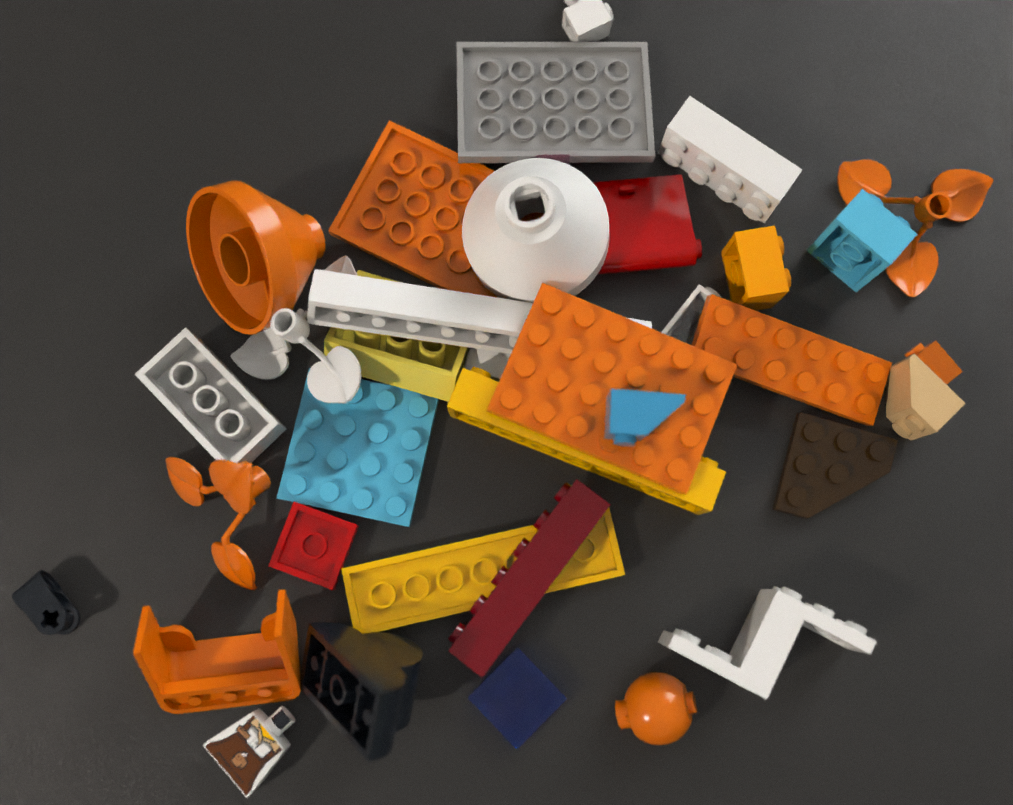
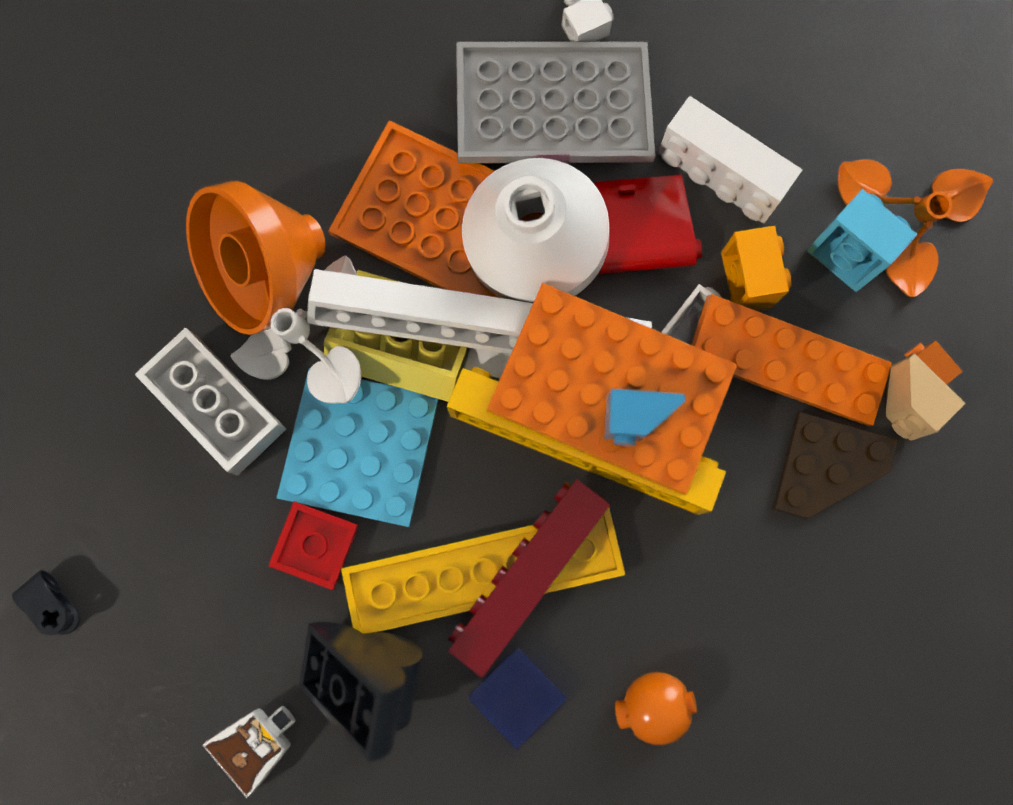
(223, 670): orange windscreen -> none
(239, 486): orange plant -> none
(768, 639): white bracket -> none

